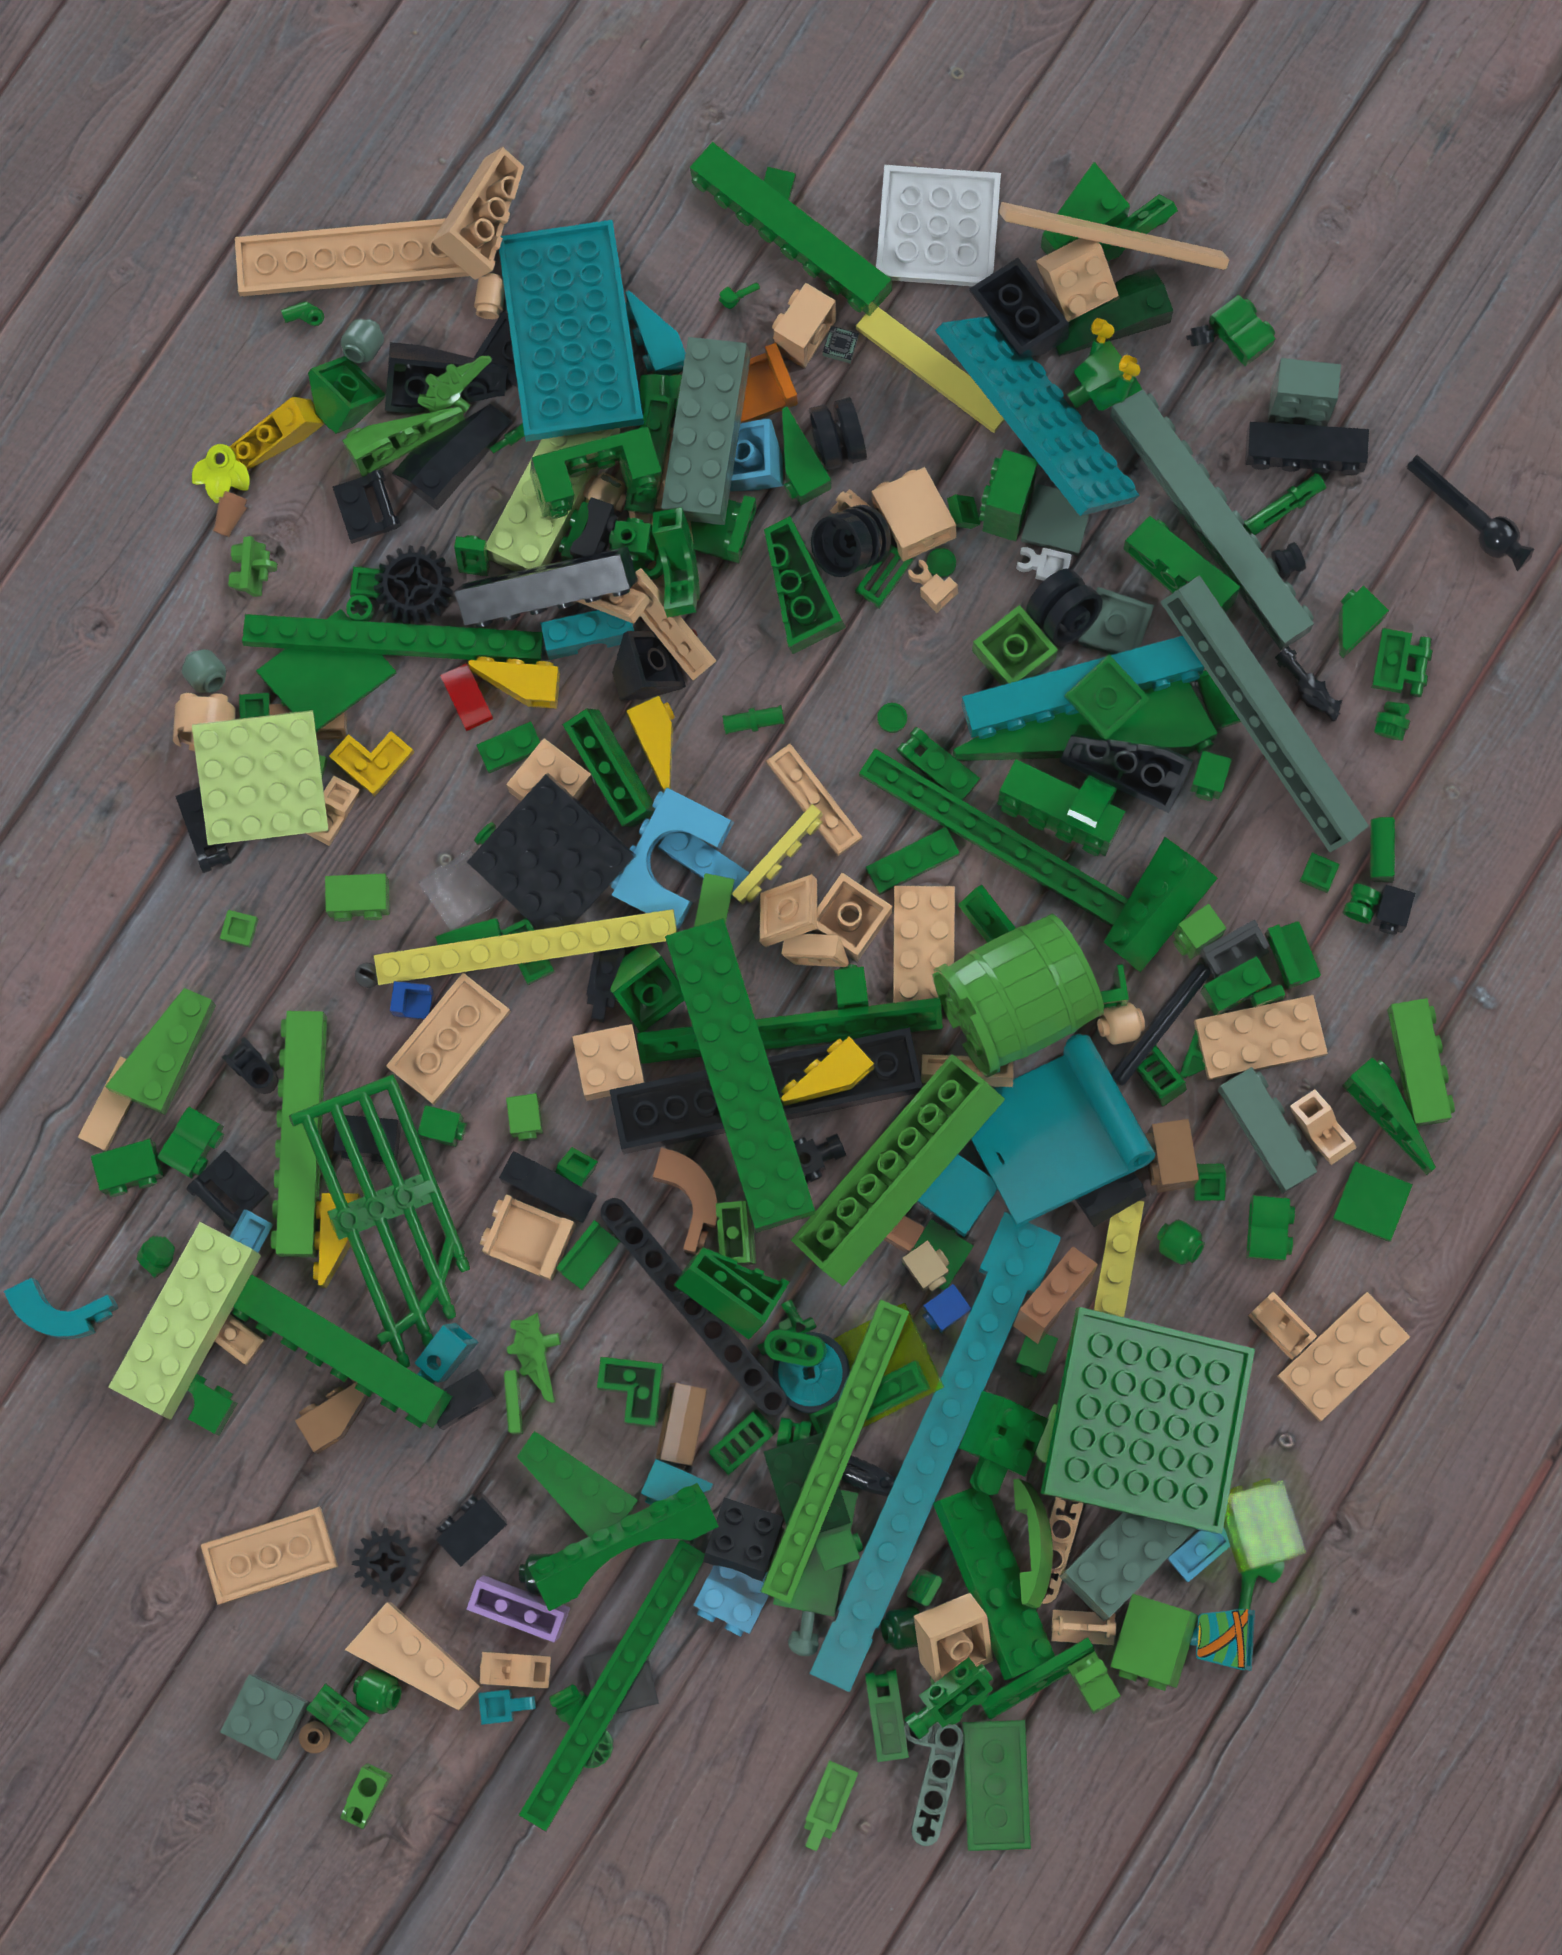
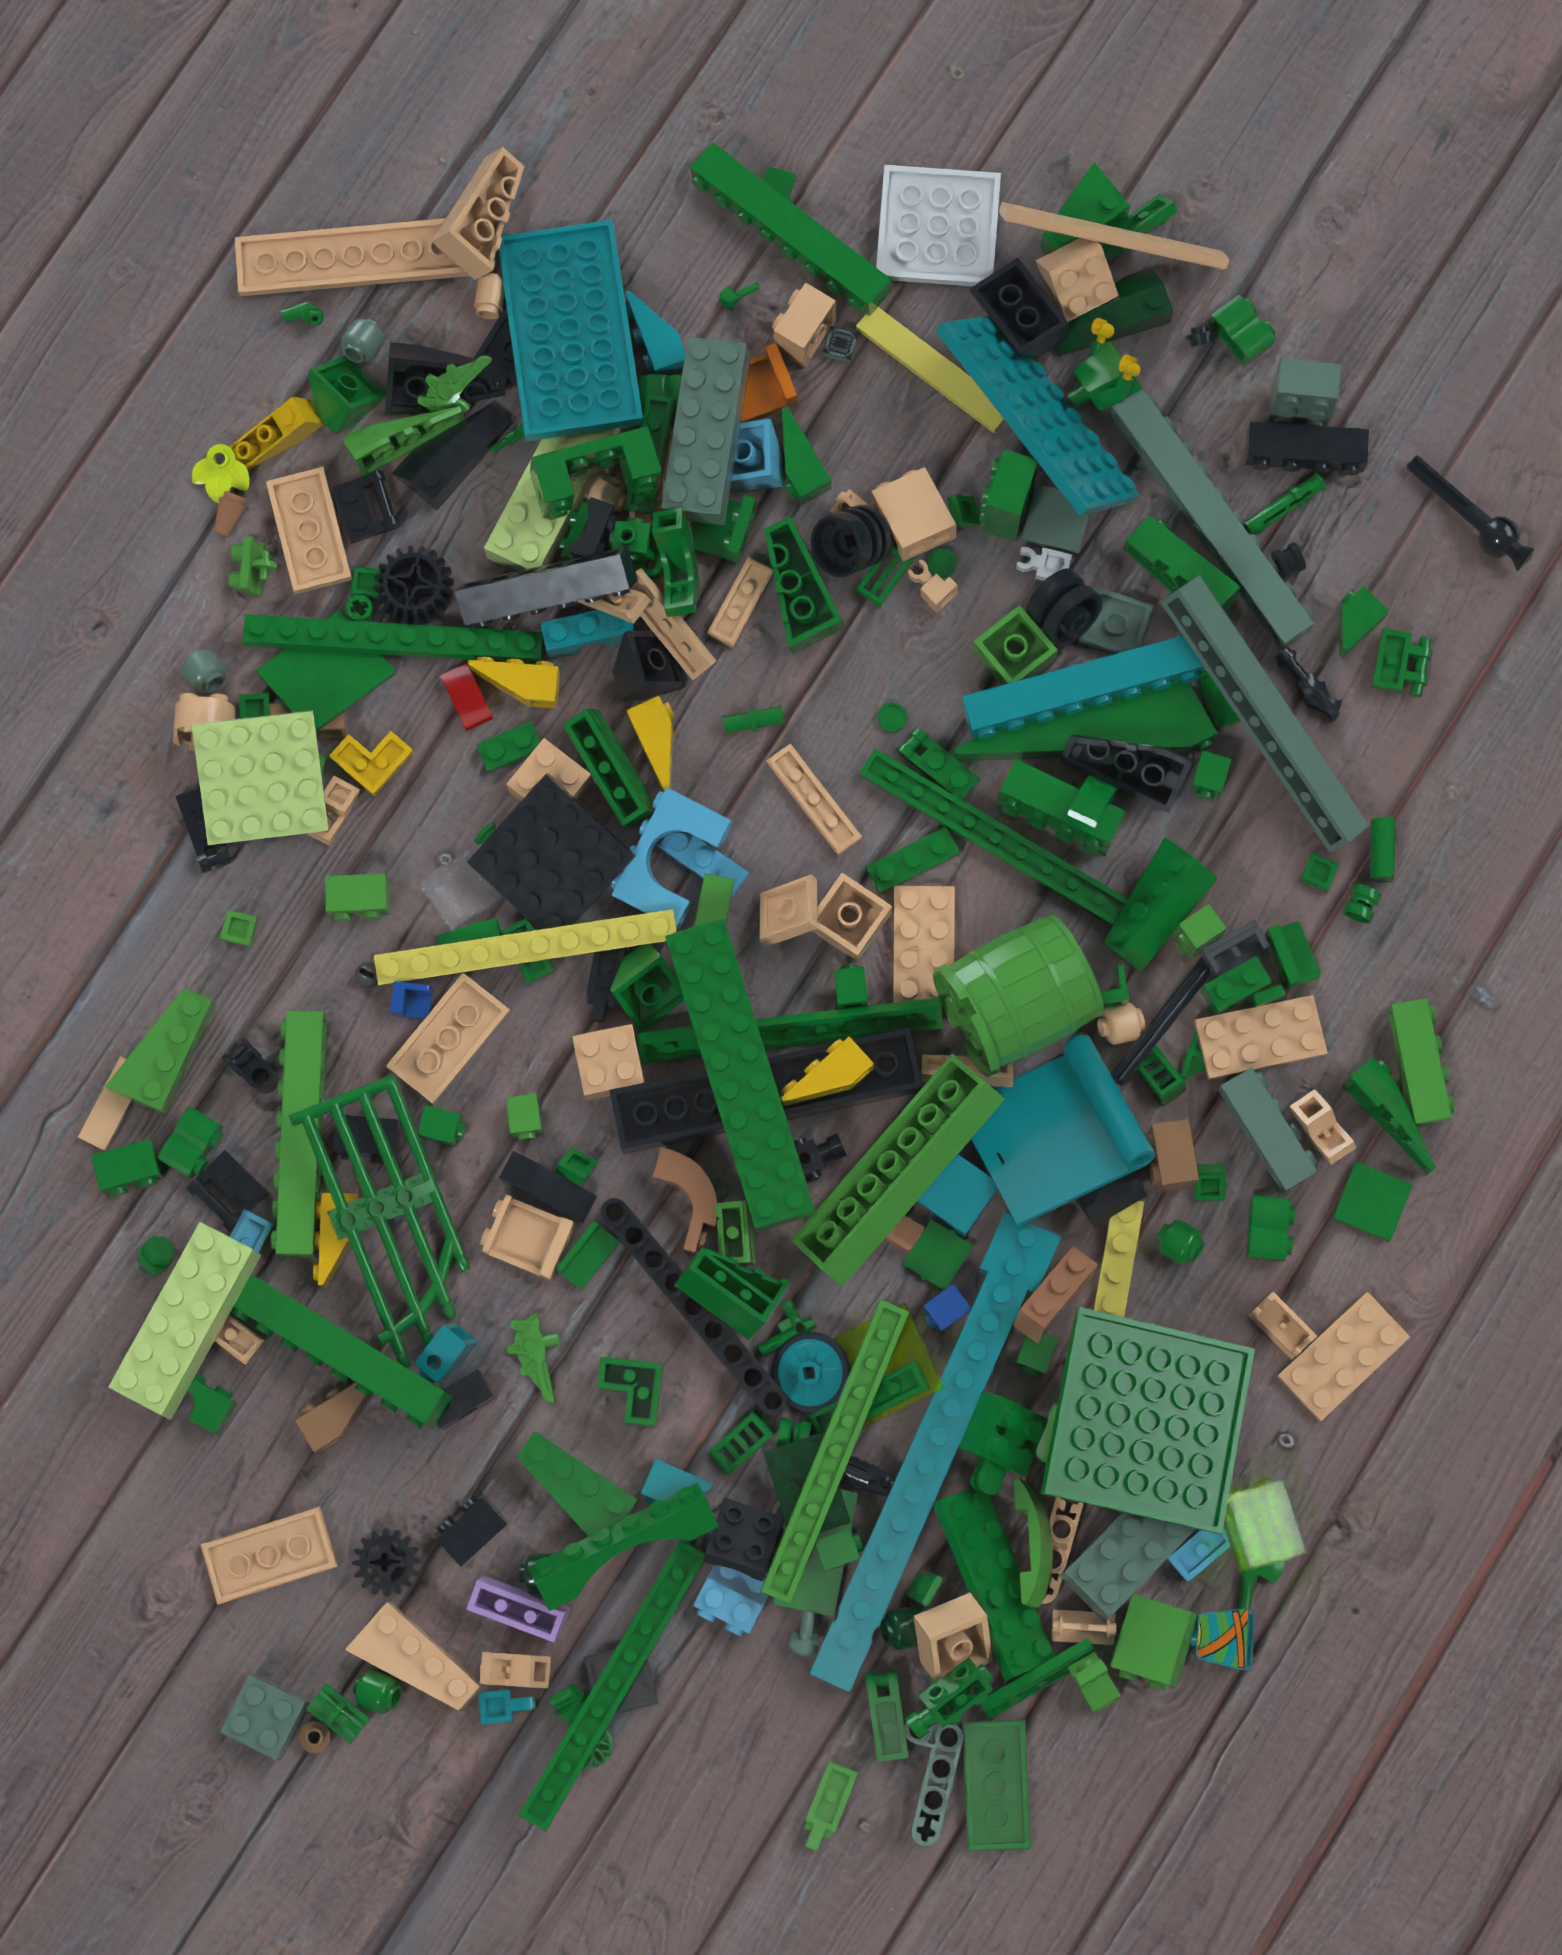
(35, 1311): teal arch -> none
(309, 530): none -> light nougat plate
(365, 1795): bright green leg -> none
(472, 555): green plate -> none
(513, 1402): bright green tile -> none
(681, 1424): medium nougat piece -> none
(740, 602): none -> light nougat tile
(770, 864): light yellow plate -> none
(796, 1348): green plate -> none
(815, 950): light nougat slope -> none
(833, 435): black wheel -> none
(927, 1266): tan brick -> none
(985, 914): green plate -> none
(1106, 697): green tile -> none
(1392, 722): green piece -> none
(1393, 910): black brick -> none

